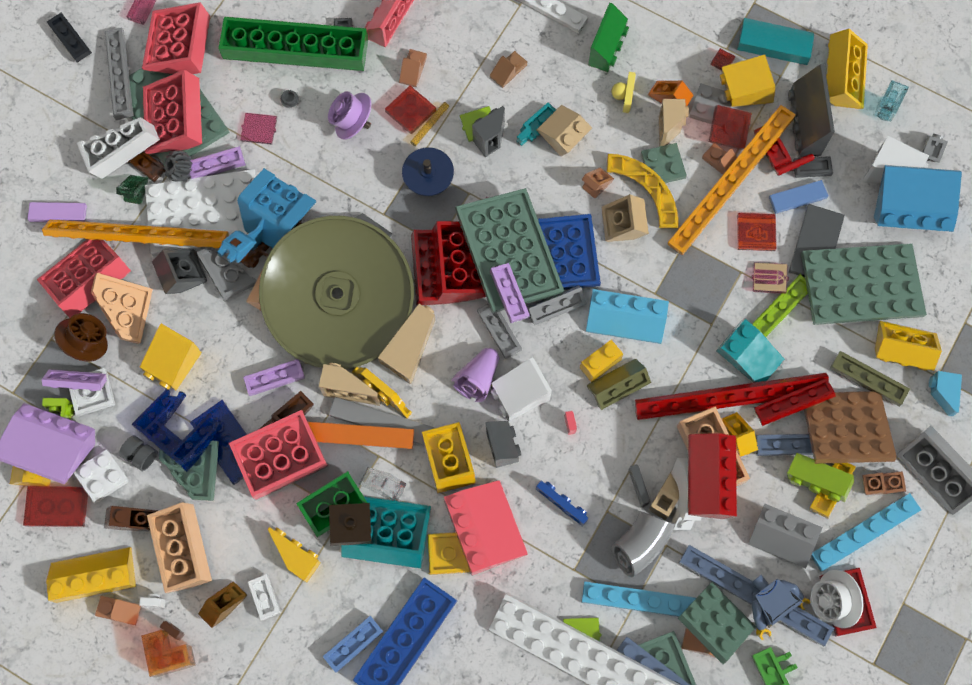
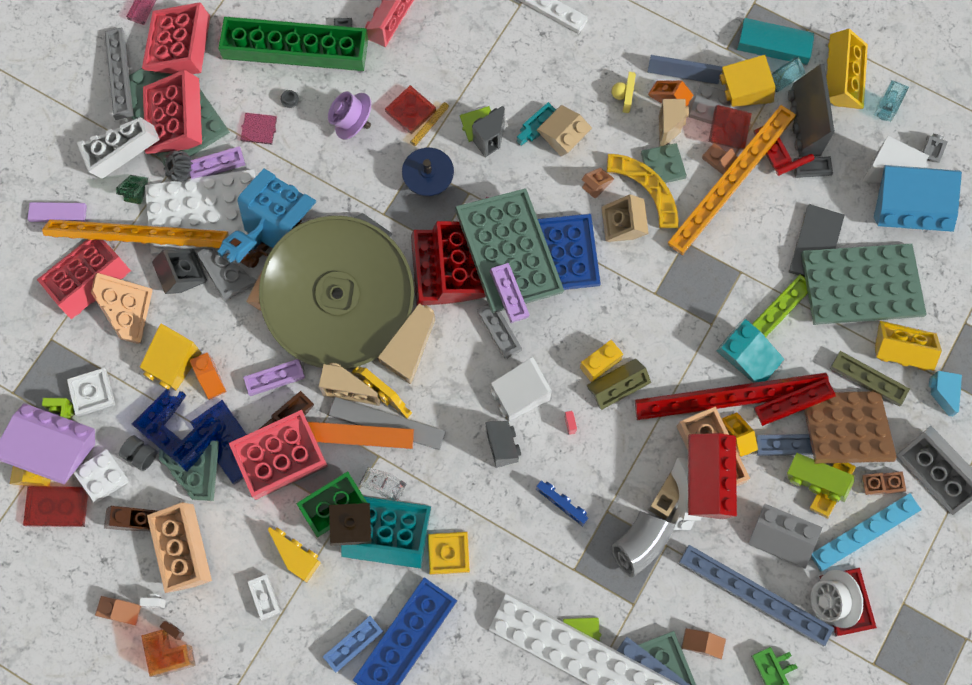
(69, 37): black plate -> none
(74, 380): lavender plate -> none
(82, 337): reddish brown piece -> none
(90, 575): yellow slope -> none
(148, 166): reddish brown tile -> none
(208, 375): none -> orange slope
(221, 604): pearl gold slope -> none
(412, 68): nougat slope -> none
(448, 457): yellow slope -> none
(477, 375): lavender cone -> none
(485, 526): coral slope -> none
(508, 68): medium nougat slope -> none
(556, 305): light grey plate -> none
(608, 39): green slope -> none
(627, 316): medium azure slope -> none
(635, 599): medium azure plate -> none
(639, 485): dark grey tile -> none
(684, 69): none -> sand blue tile
(717, 623): sand green plate -> none
(722, 59): clear red tile -> none
(756, 231): clear red tile -> none
(770, 278): piece -> none
(774, 602): sand blue torso -> none
(788, 73): none -> clear light blue tile
(798, 196): medium blue tile -> none

